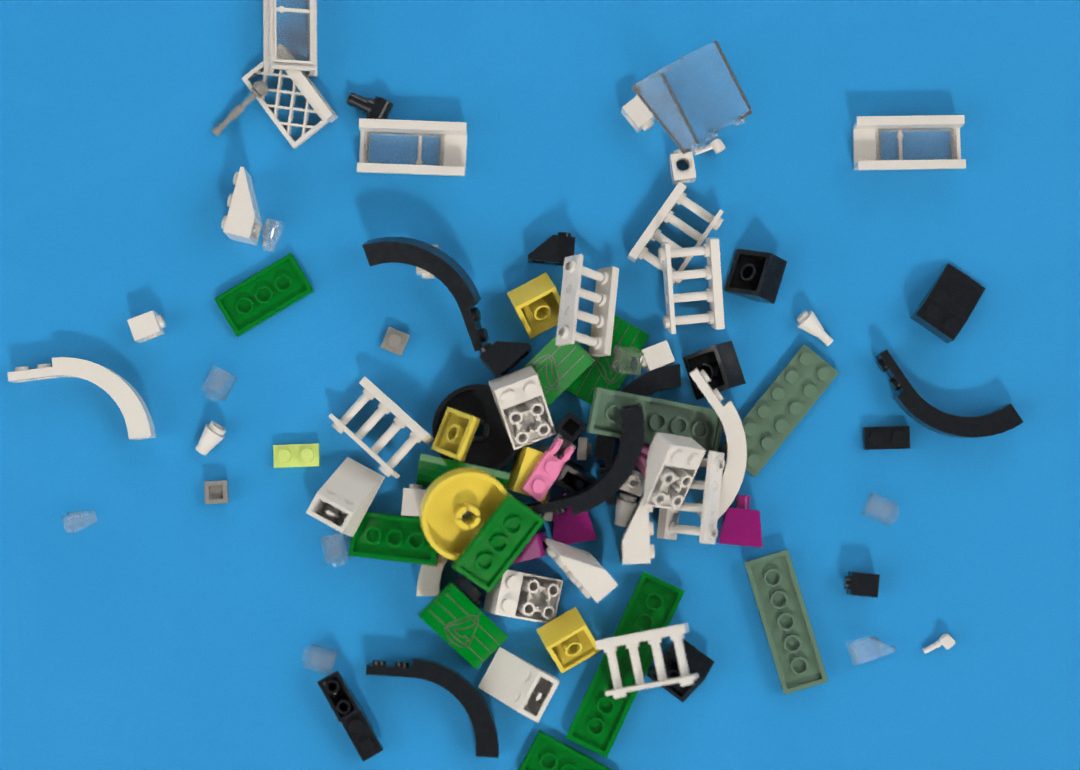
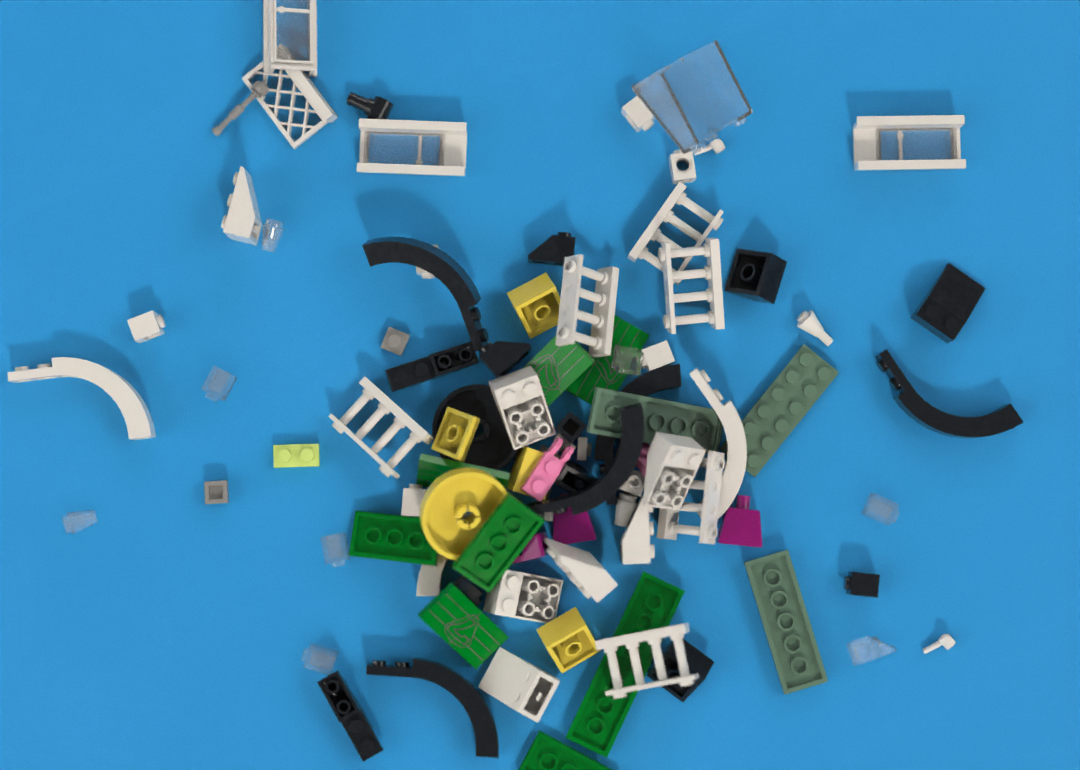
(211, 436): white cone -> none
(264, 295): green tile -> none
(346, 497): white slope -> none
(431, 367): none -> black slope
(720, 365): black slope -> none
(886, 438): black plate -> none

